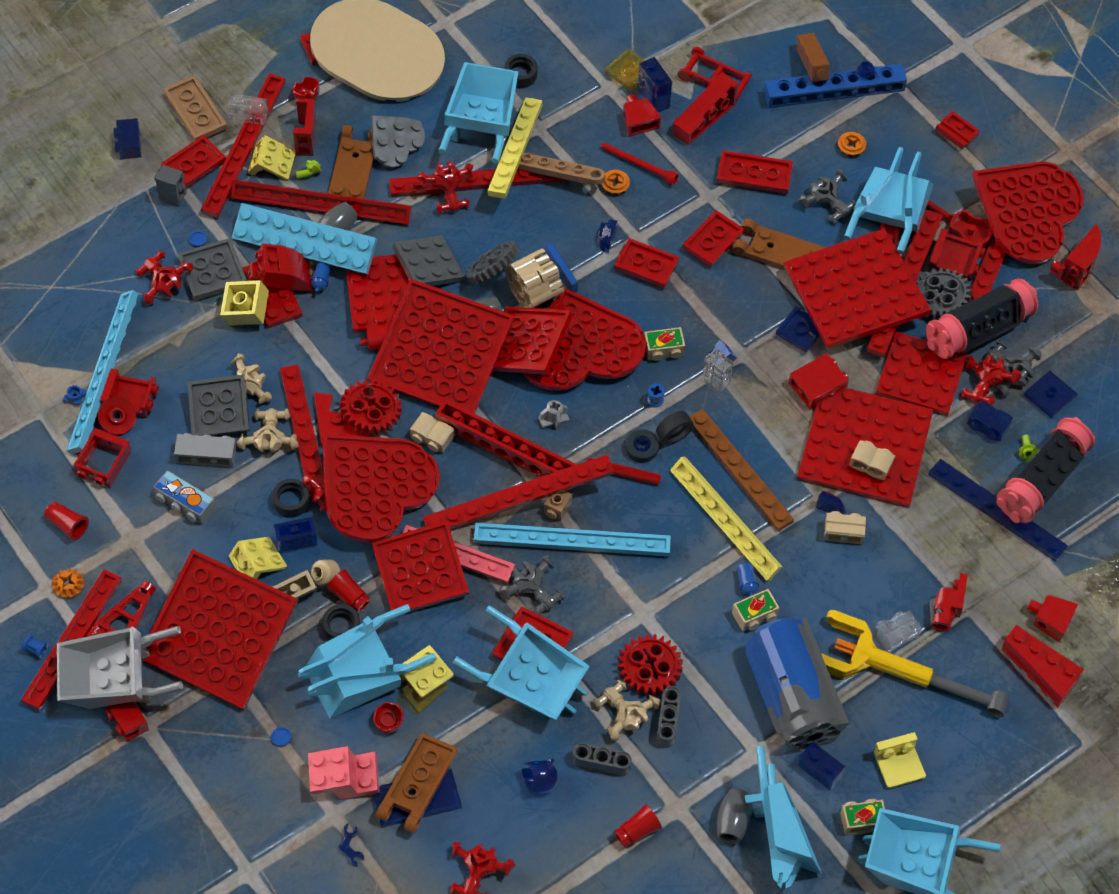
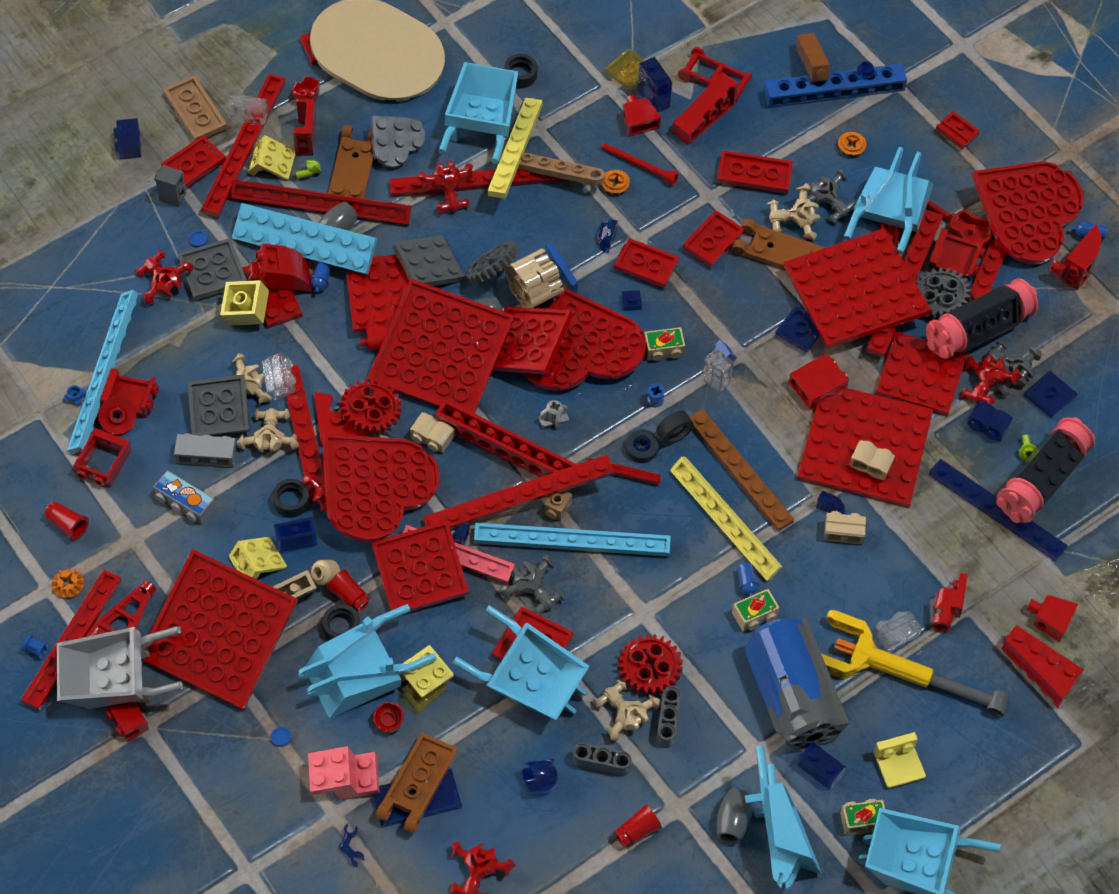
(278, 376): none -> clear brick
(461, 535): none -> clear blue plate
(631, 300): none -> clear blue plate
(802, 213): none -> tan piece
(1084, 227): none -> blue piece

